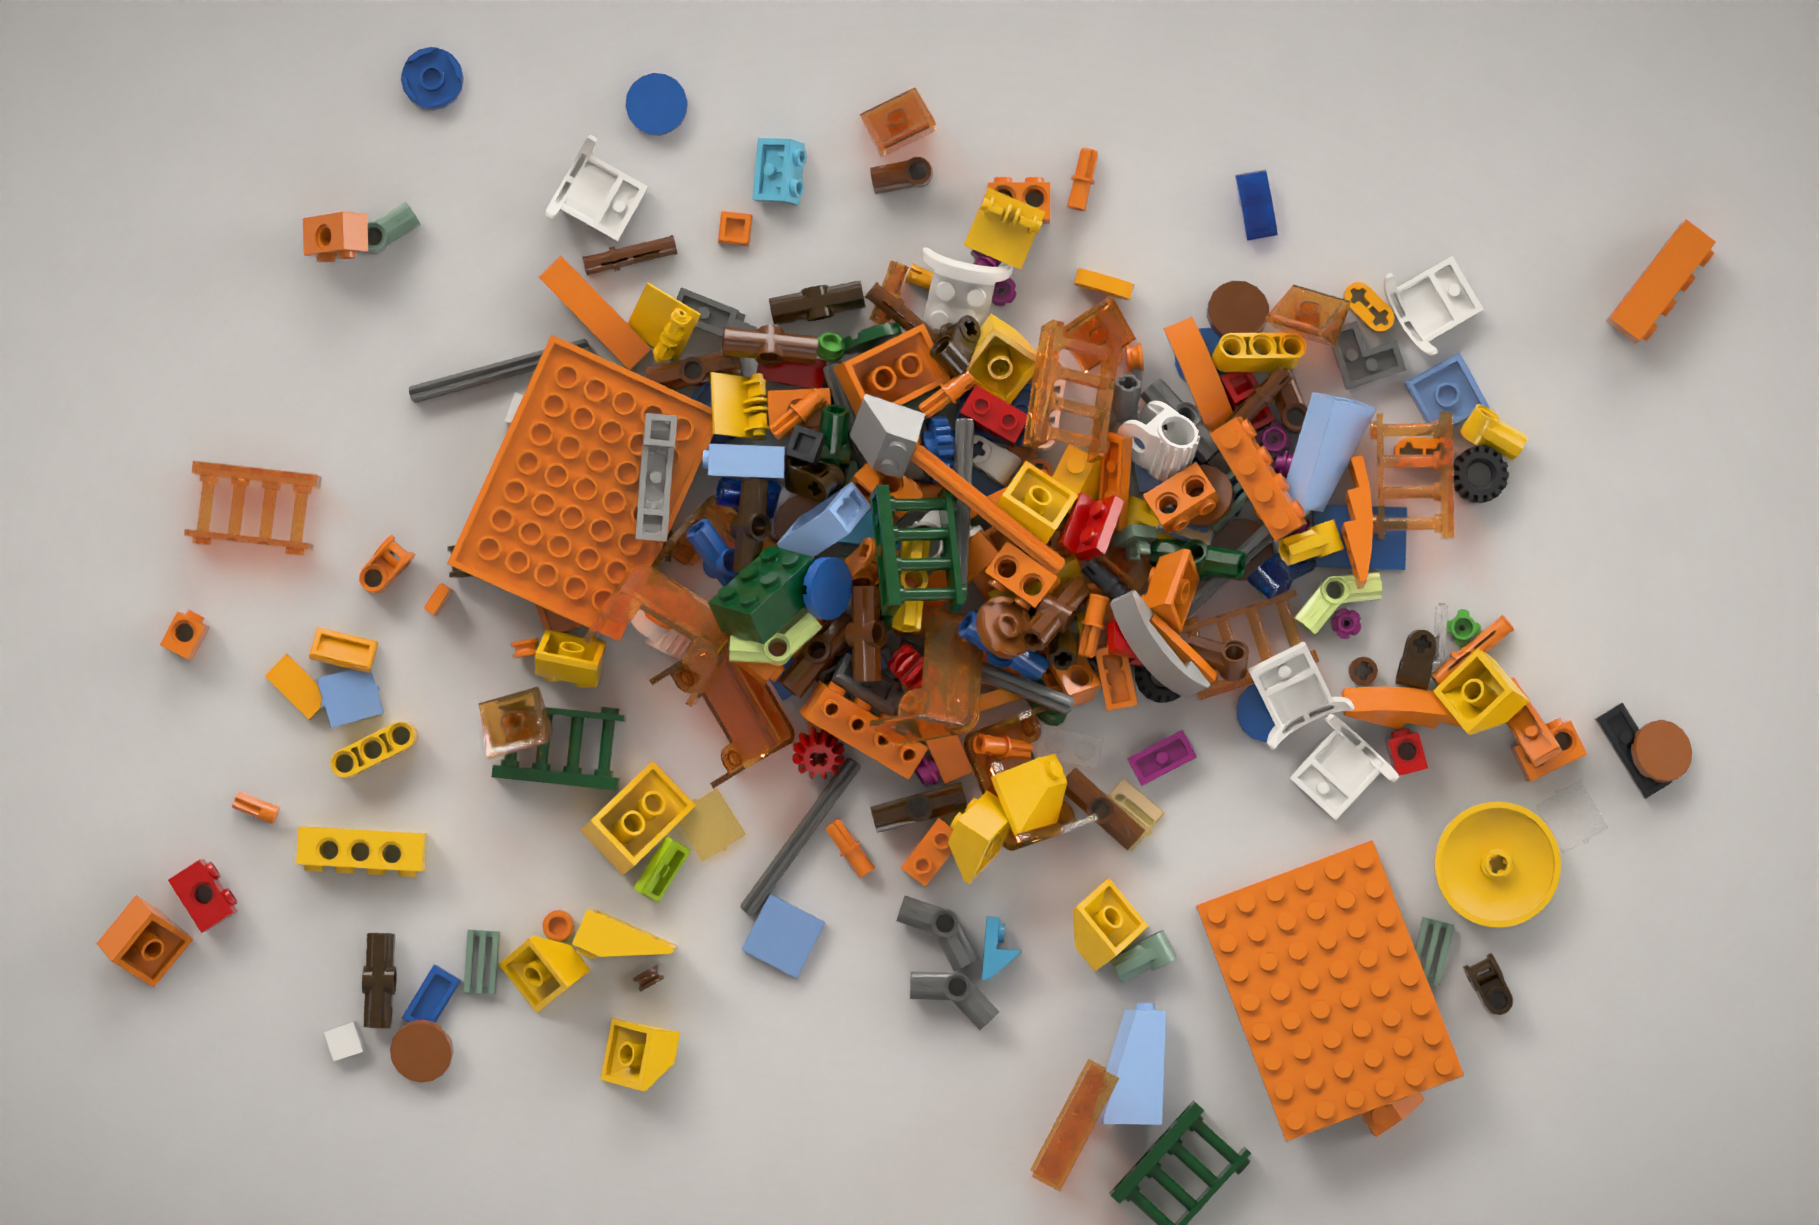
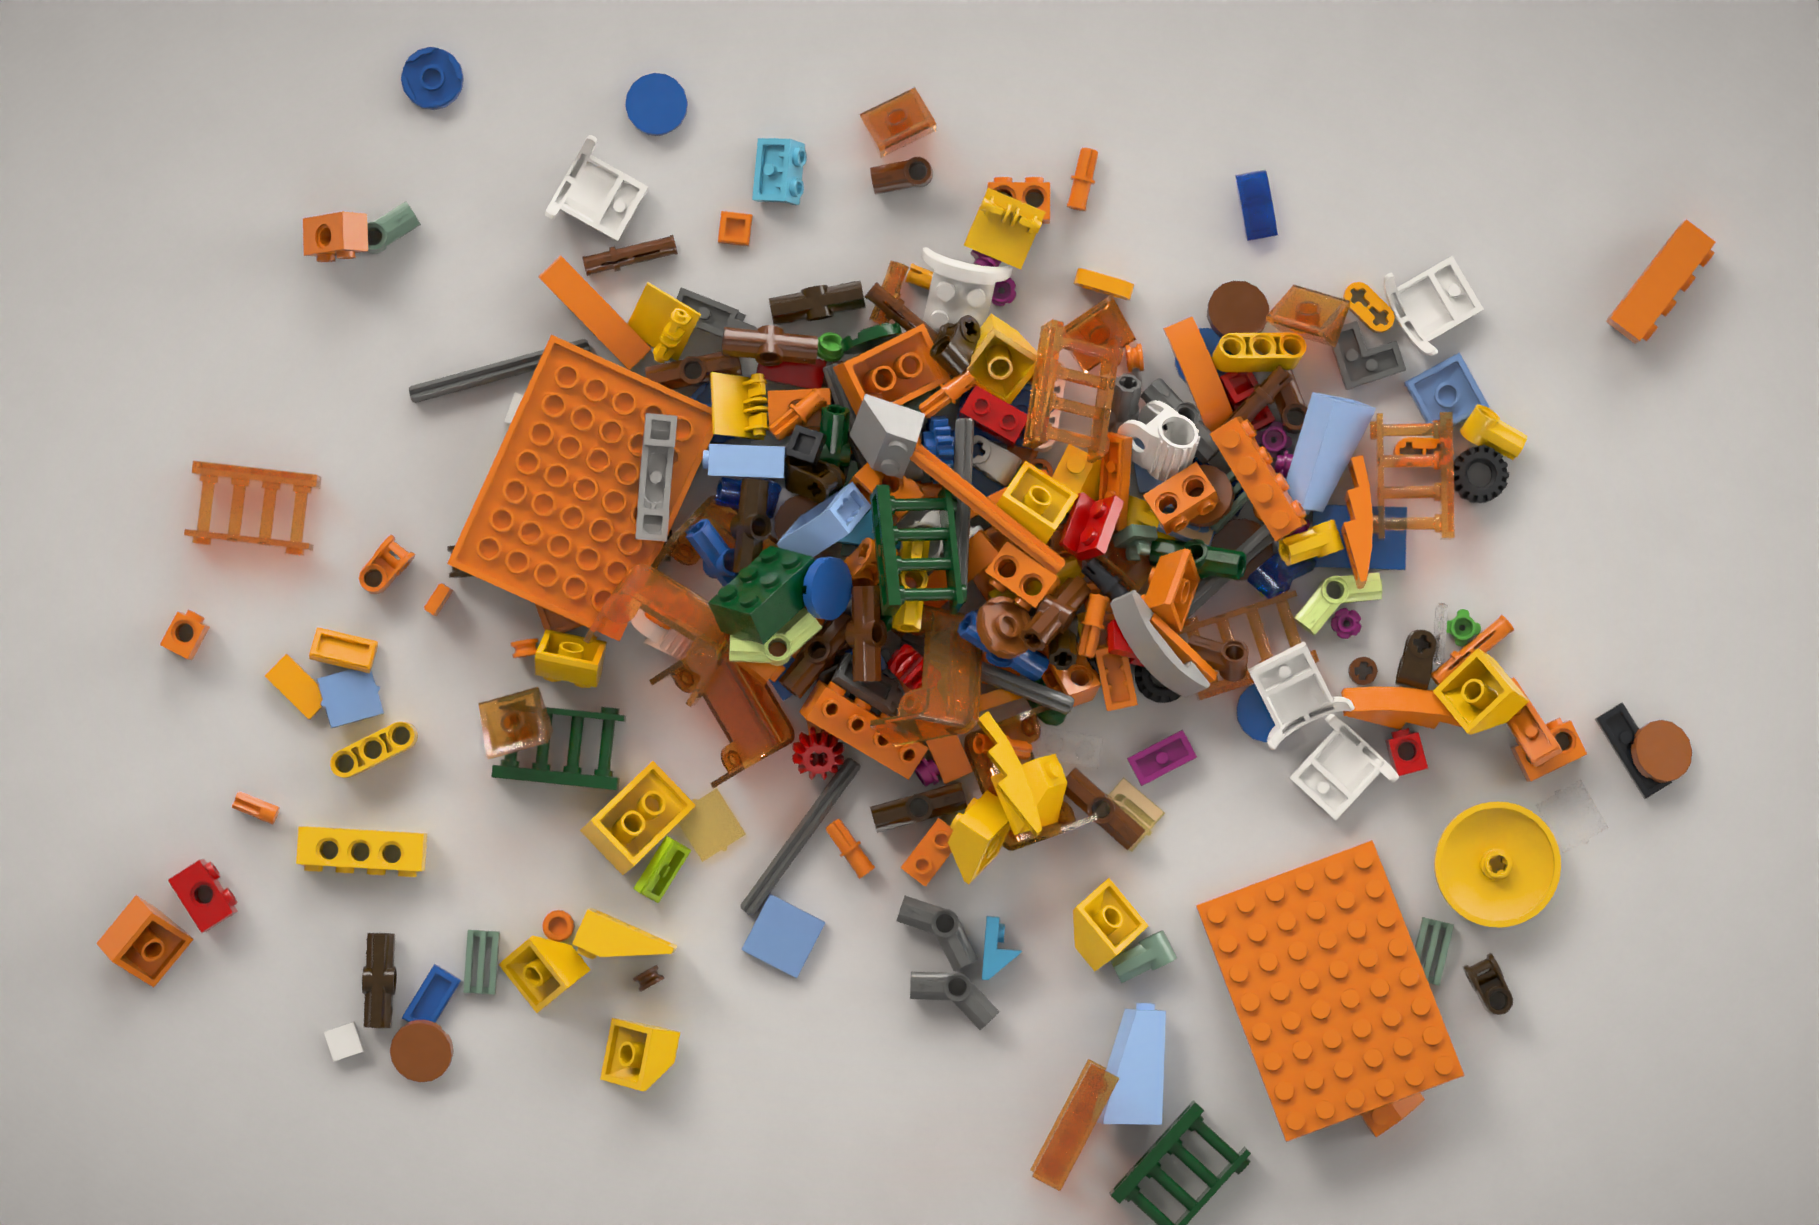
(1015, 785): none -> yellow slope

